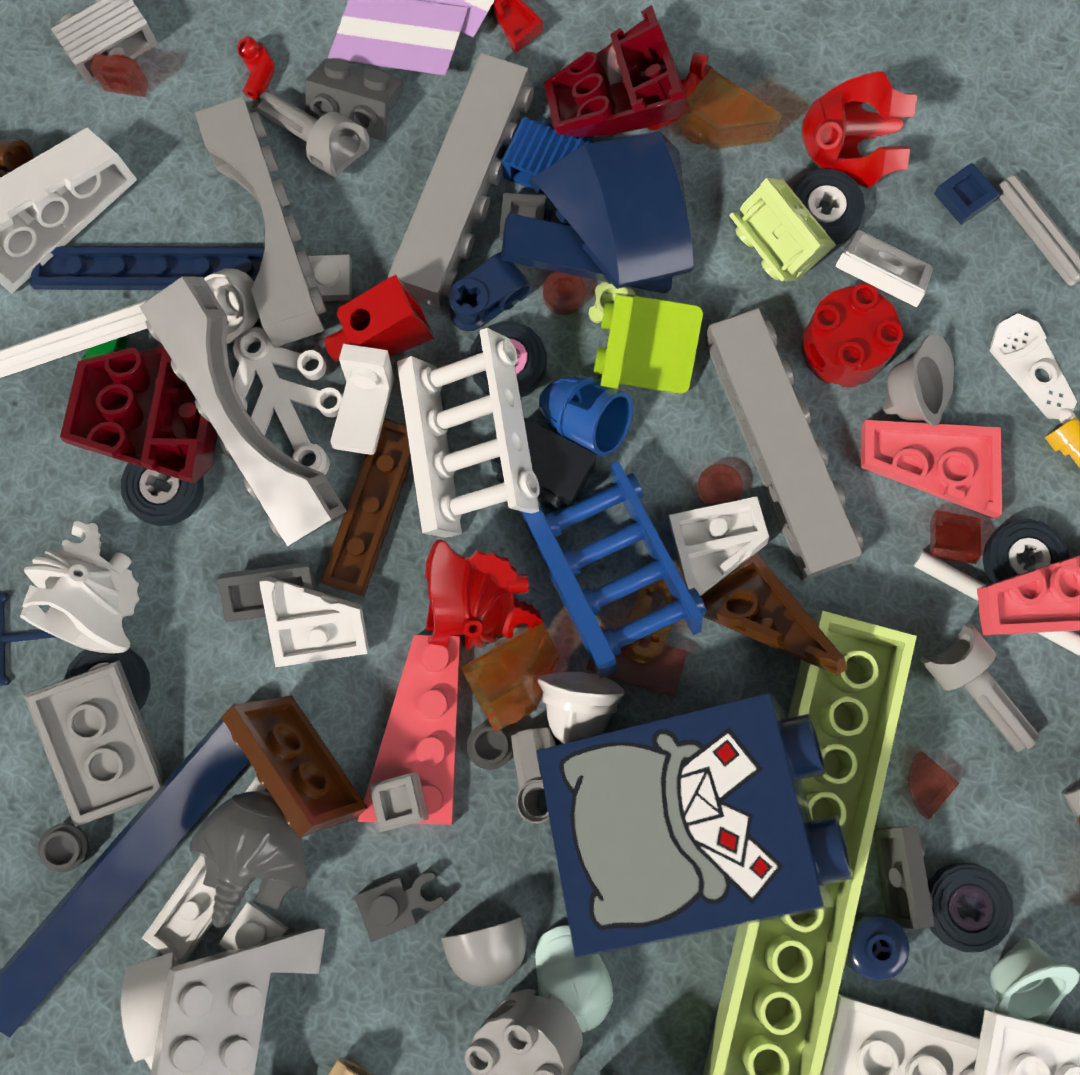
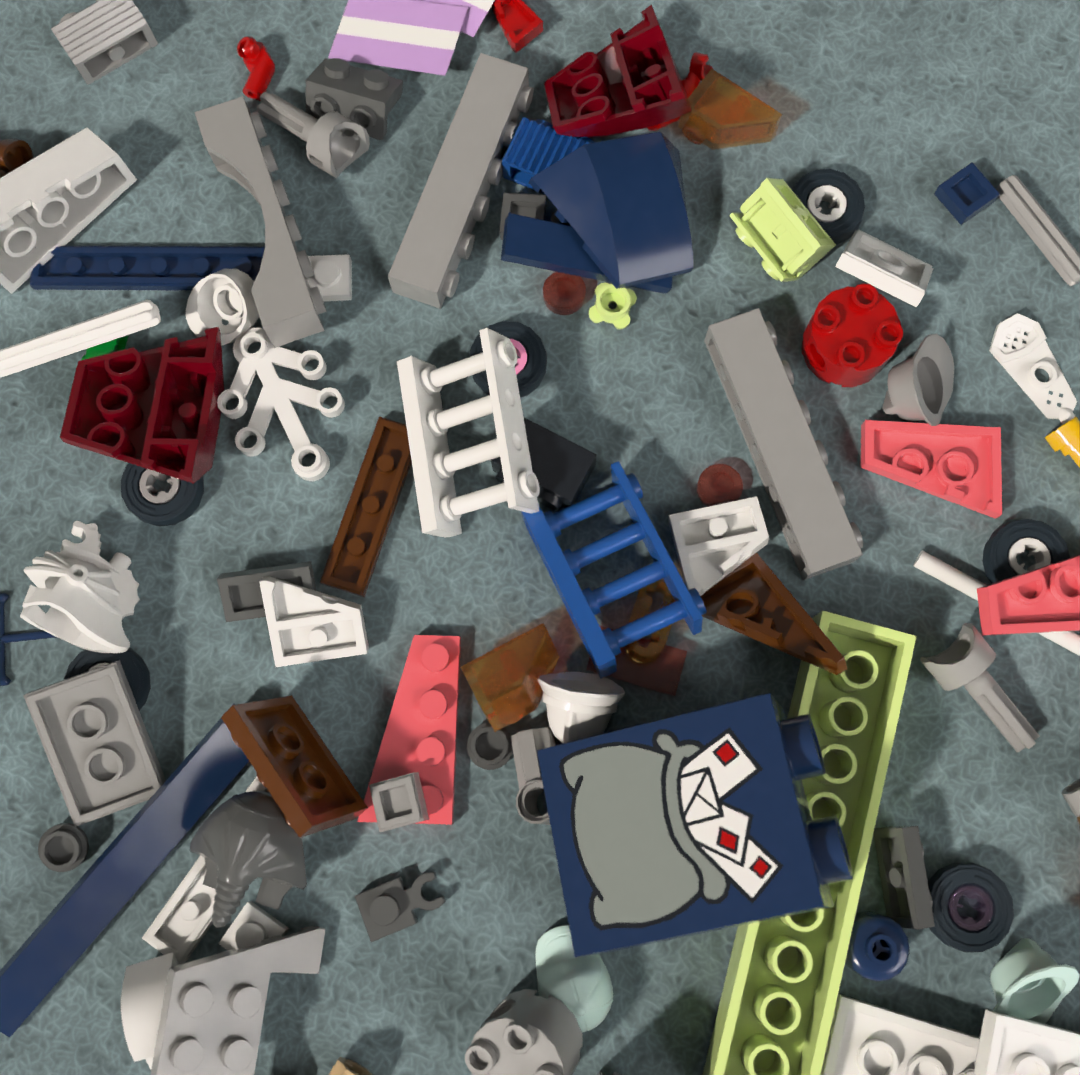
(119, 74): clear red plate -> none
(194, 335): light grey arch -> none
(364, 399): white bracket -> none
(381, 319): red torso -> none
(474, 597): red helmet -> none
(488, 954): light grey helmet -> none
(489, 287): dark blue piece -> none
(587, 413): blue helmet -> none
(649, 343): lime bracket -> none
(839, 124): red piece -> none
(929, 784): clear red tile -> none
(955, 537): clear red tile -> none

